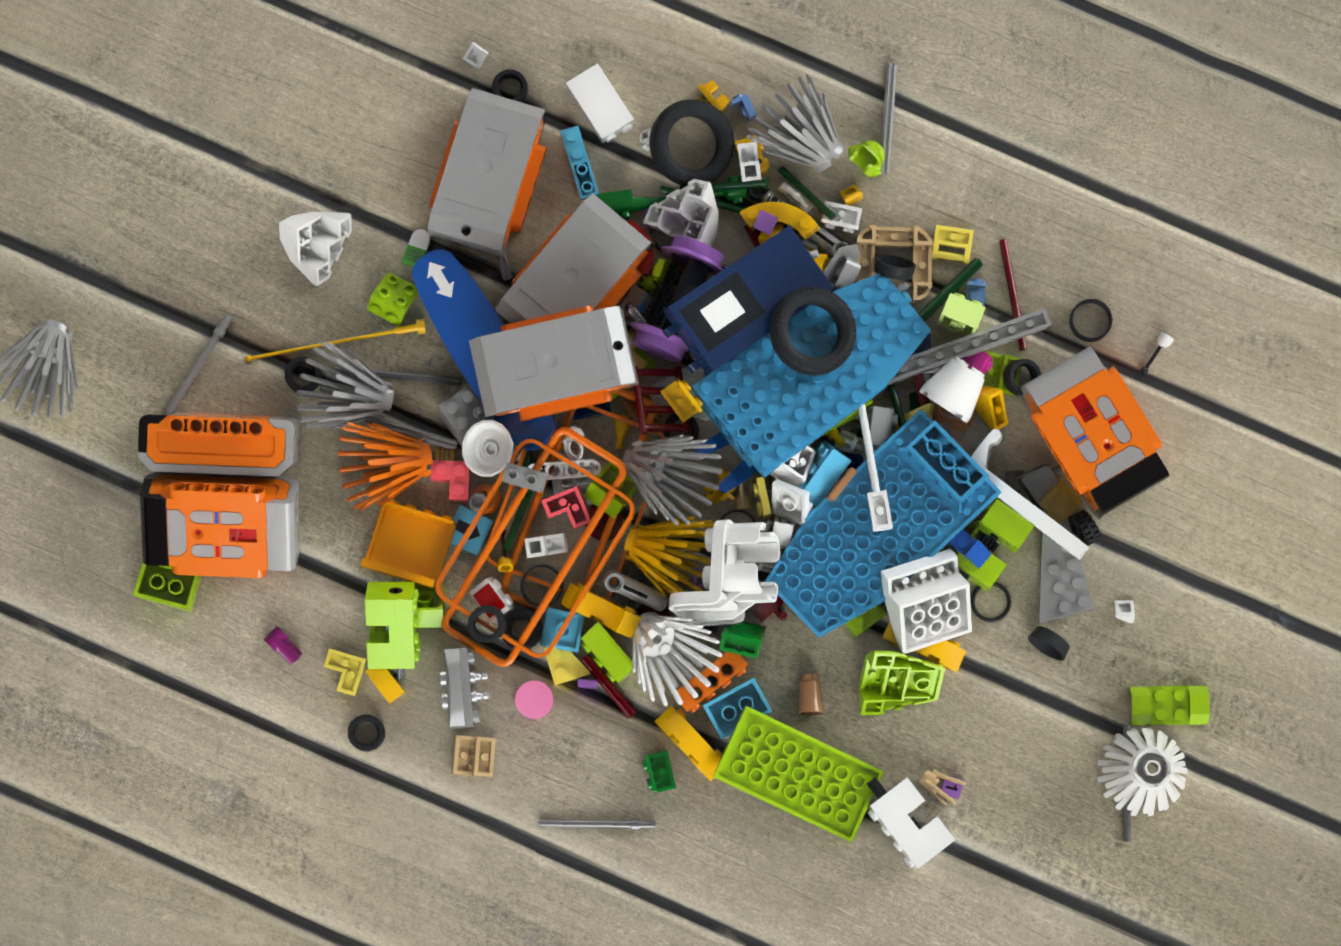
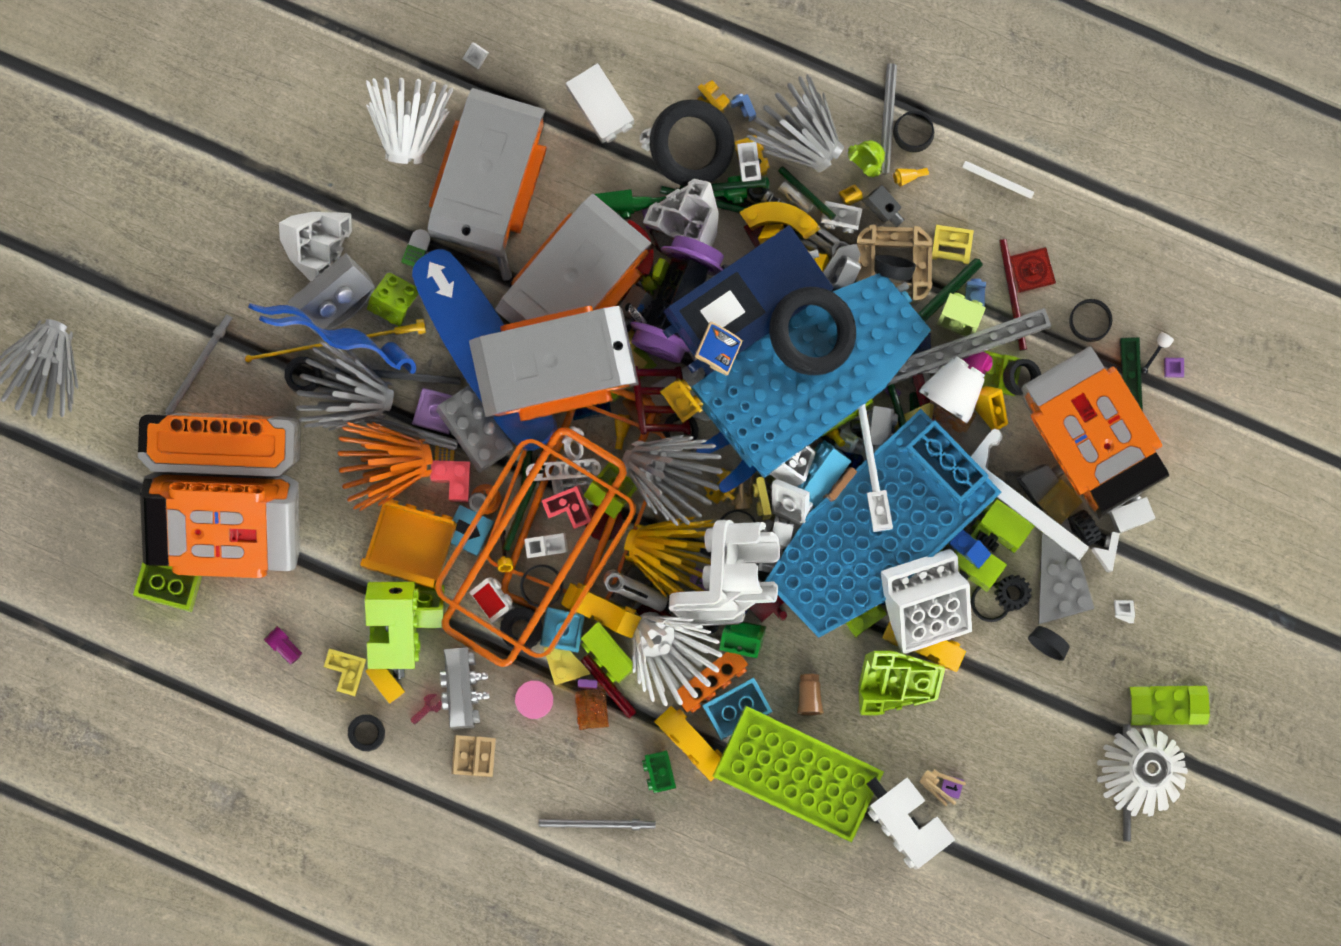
(335, 294): none -> light grey piece
(340, 338): none -> blue flag
(402, 138): none -> white plant
(426, 413): none -> lavender tile
(426, 709): none -> clear pink bar
(472, 623): black tyre -> none
(487, 448): white hat -> none
(510, 73): black tyre -> none
(524, 477): light grey brick -> none
(579, 162): medium azure slope -> none
(591, 709): none -> clear orange bracket
(718, 348): none -> slope
(765, 222): medium lavender tile -> none
(878, 200): none -> dark grey torso
(904, 176): none -> yellow cone
(907, 147): none -> black tyre
(997, 179): none -> white bar
(1005, 600): none -> black tyre
(1032, 269): none -> clear red piece
(1107, 557): none -> white slope
(1131, 366): none -> dark green tile
(1132, 515): none -> white brick
(1173, 367): none -> medium lavender tile

